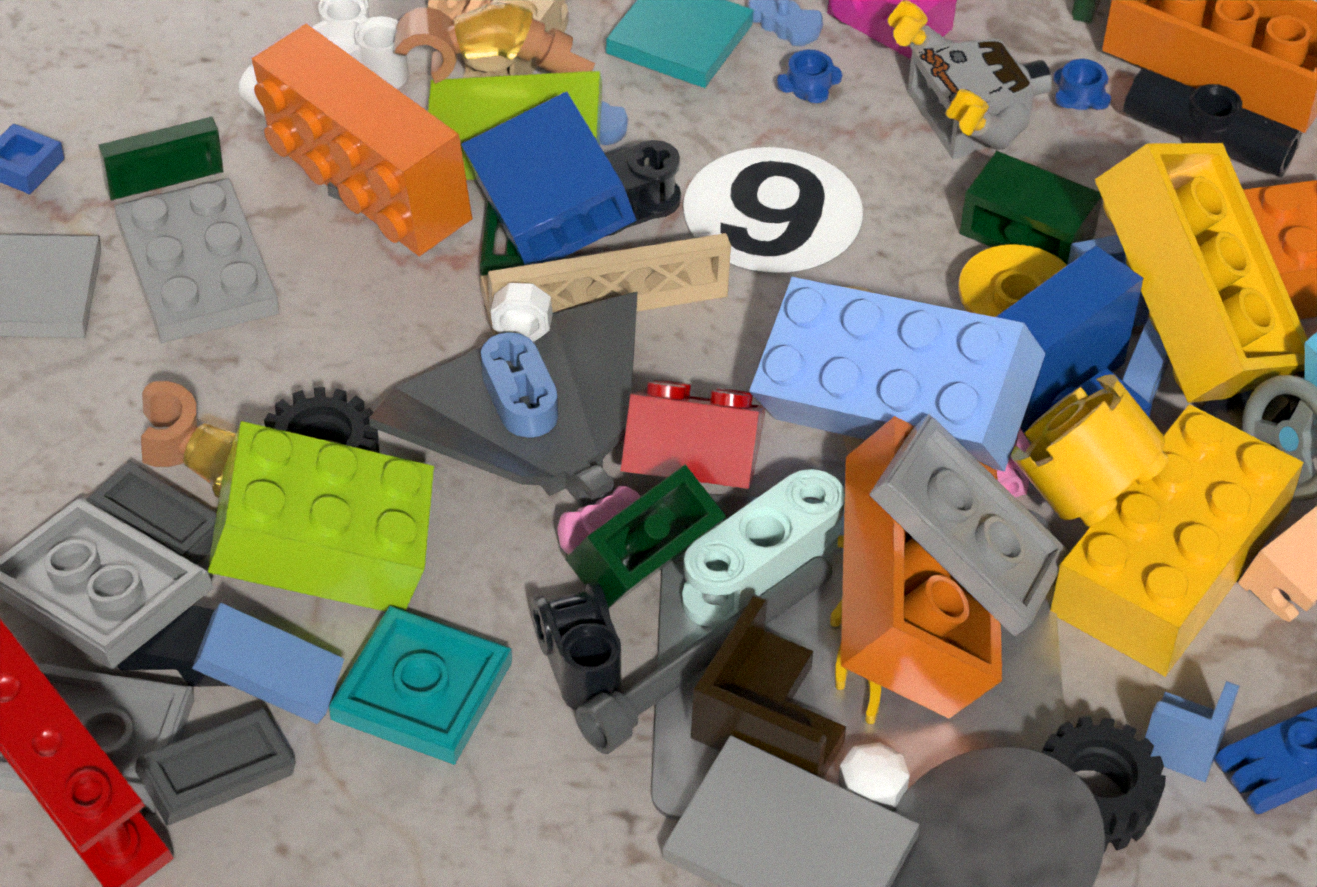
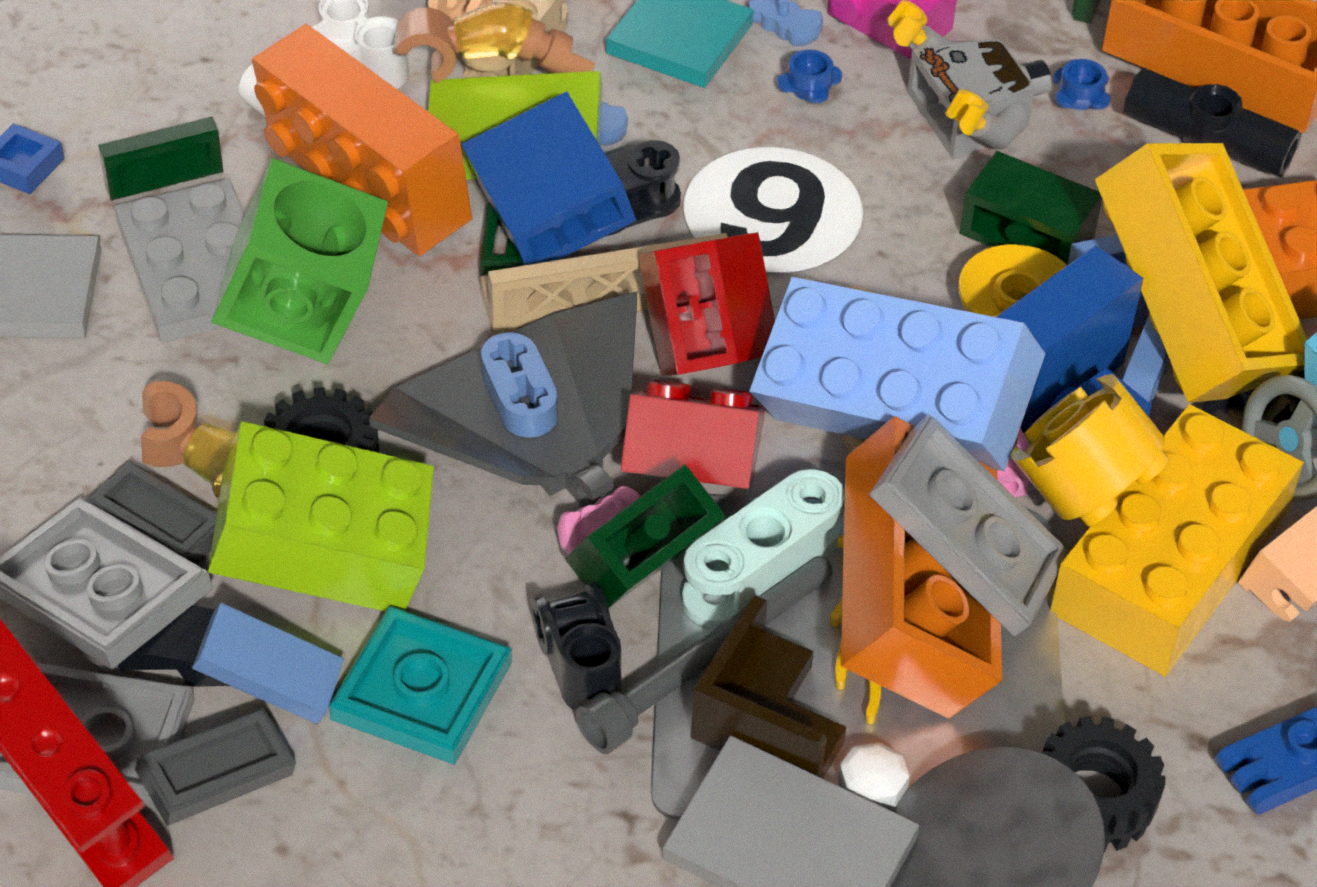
(300, 261): none -> bright green brick
(522, 310): white tile -> none
(708, 303): none -> red slope
(1190, 733): medium blue panel -> none

